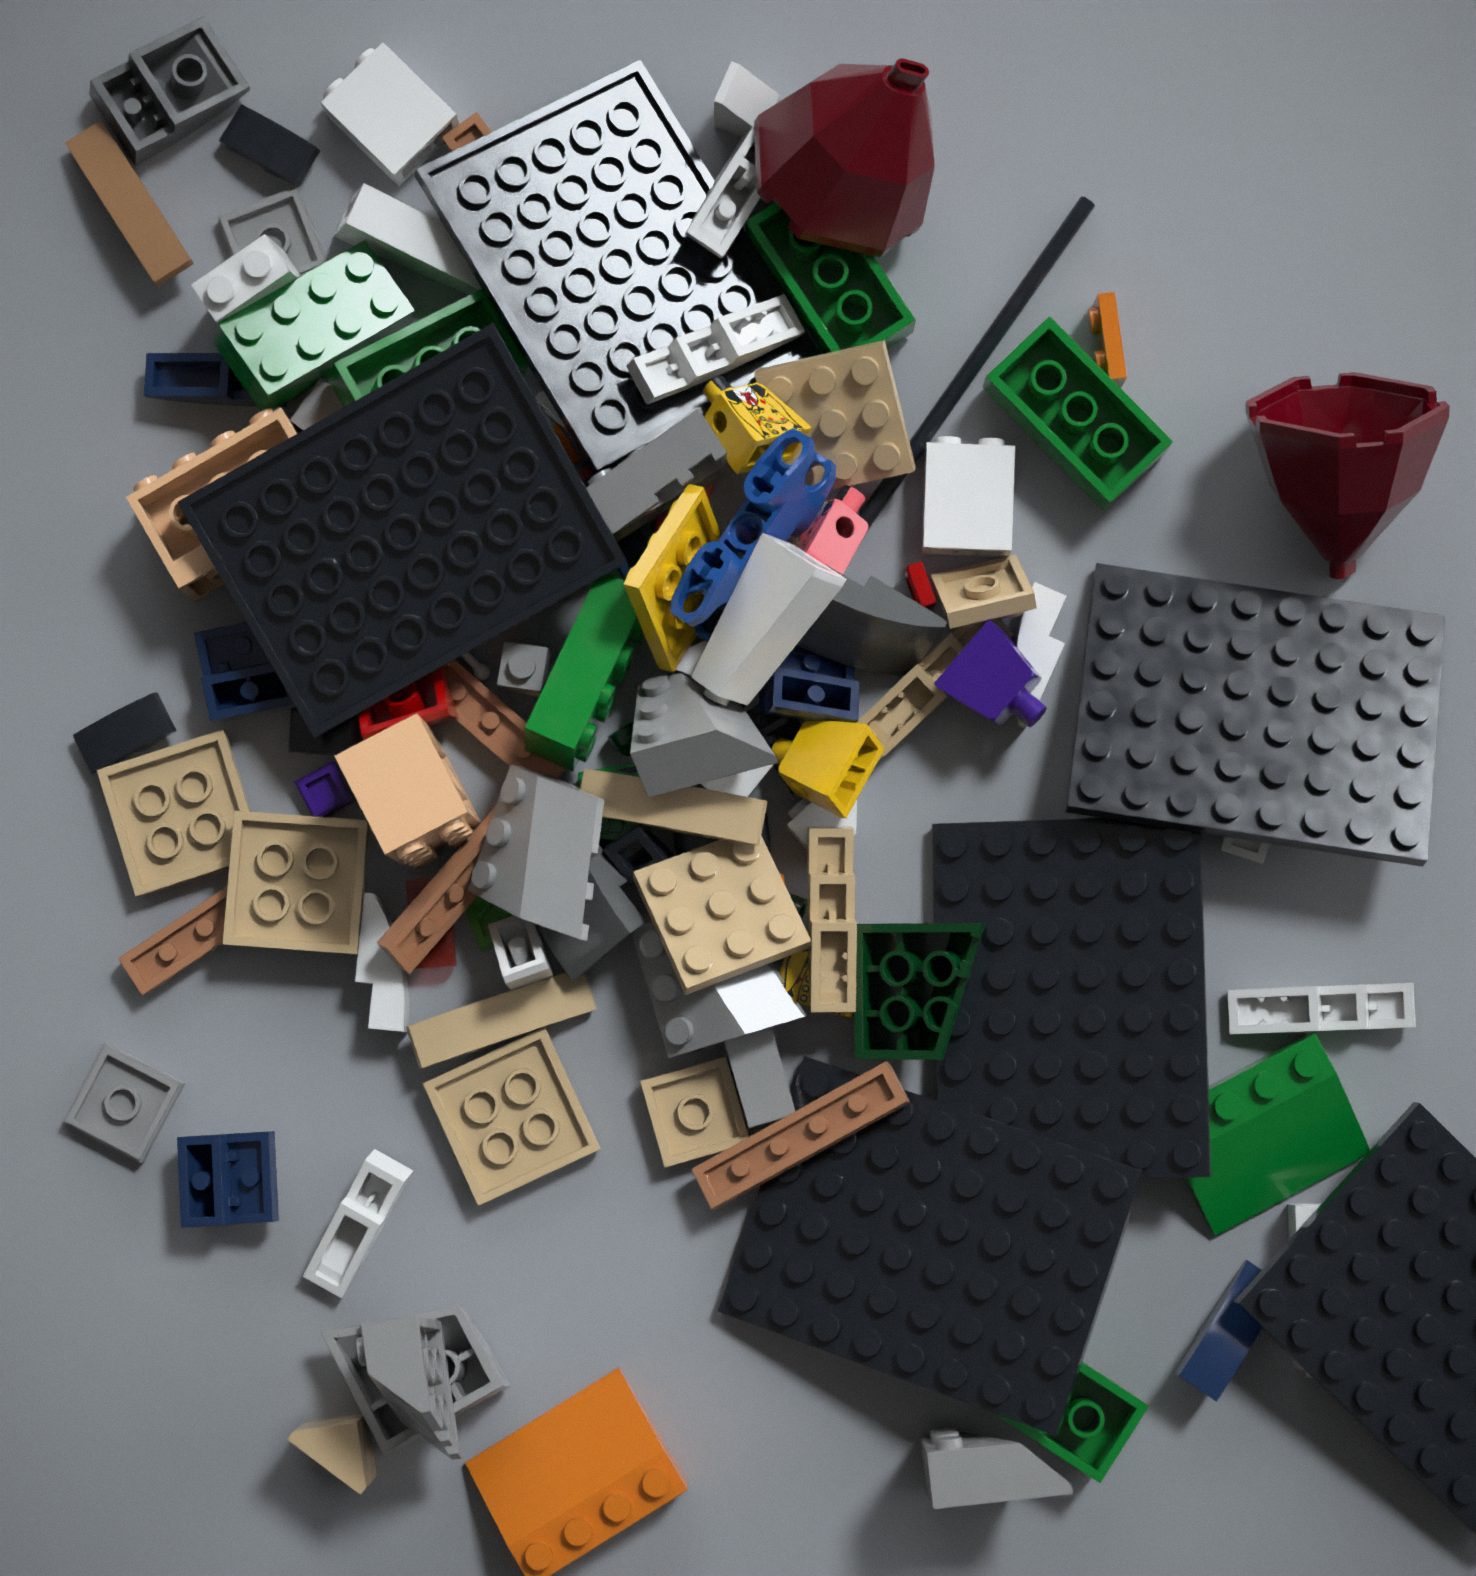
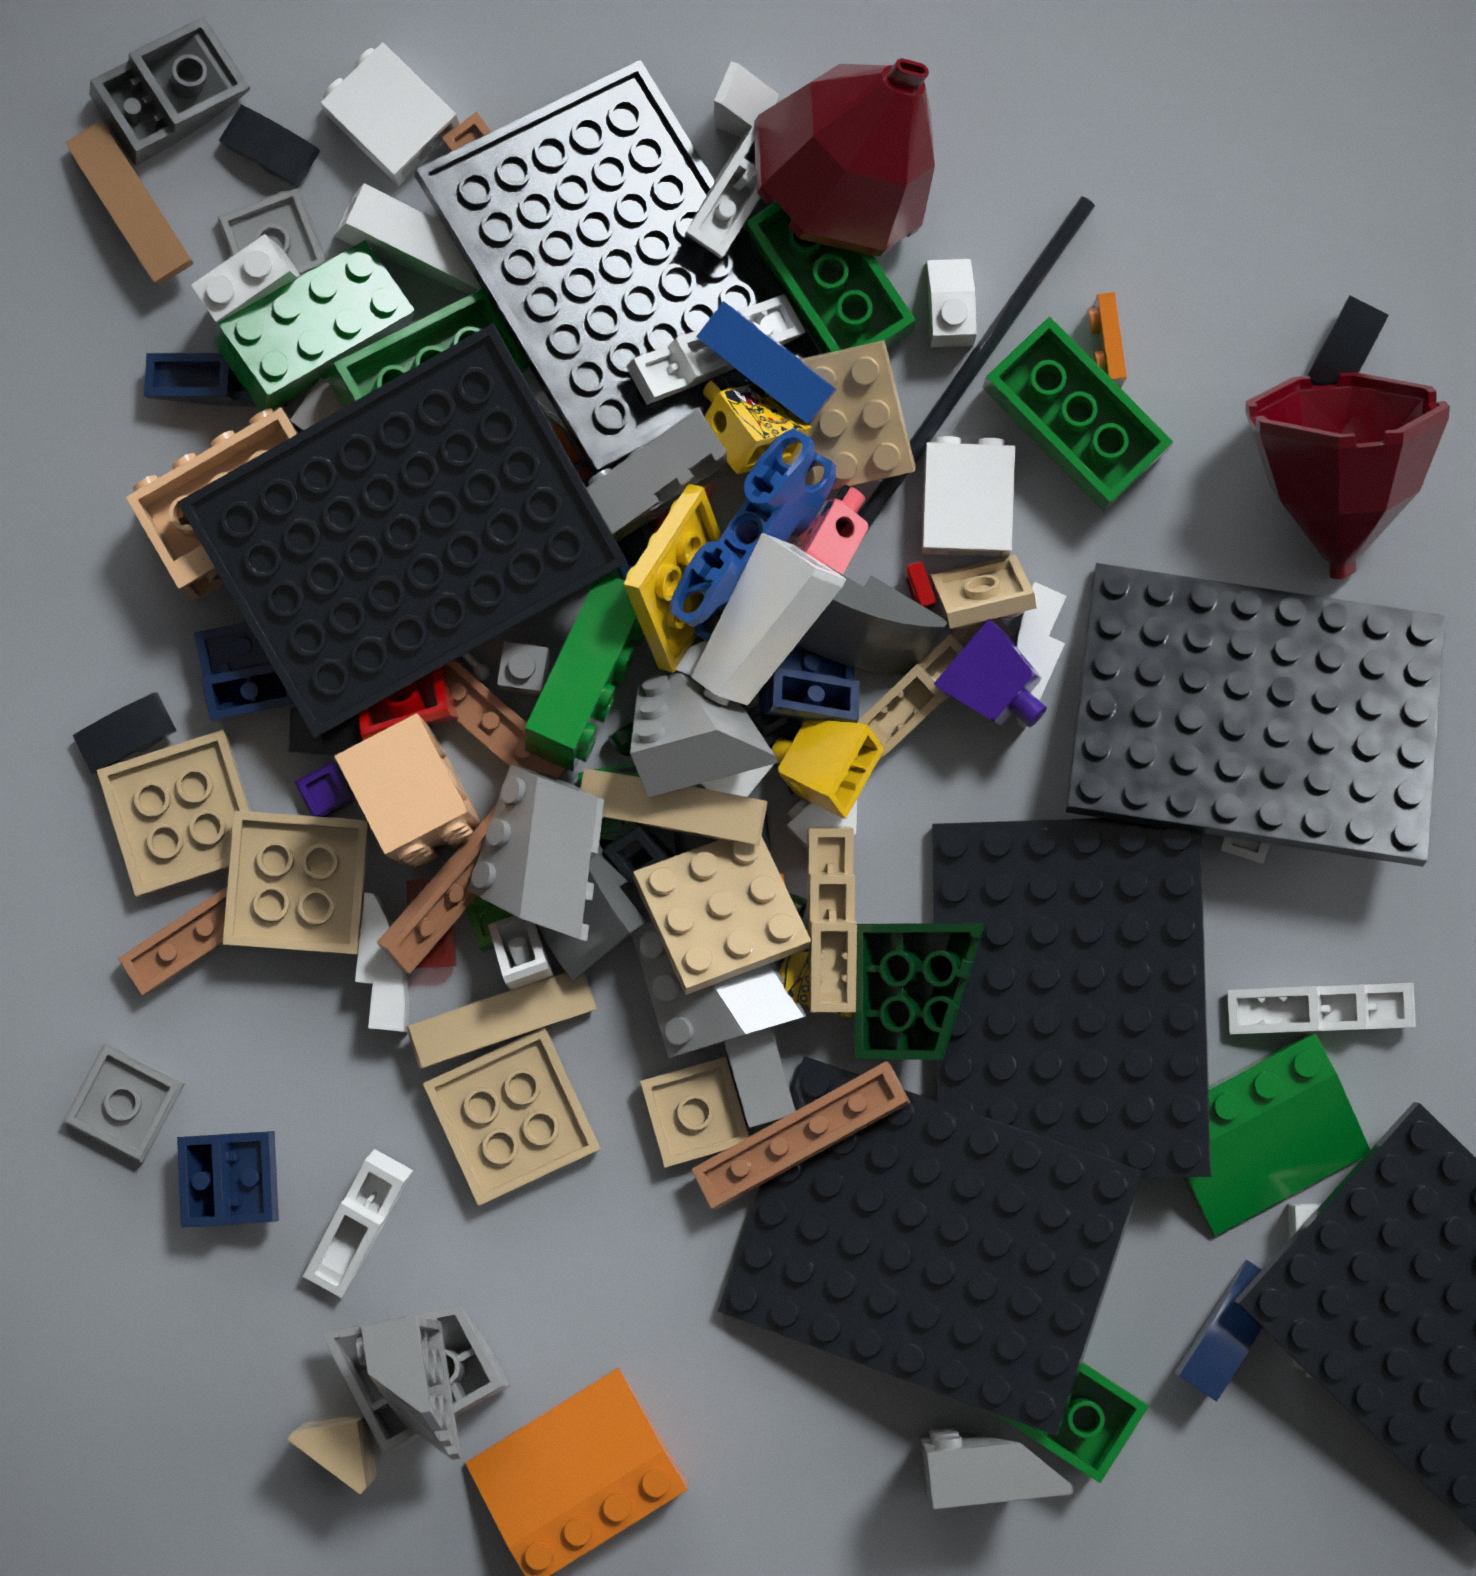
(766, 362): none -> blue slope
(951, 303): none -> white slope
(1347, 342): none -> black slope

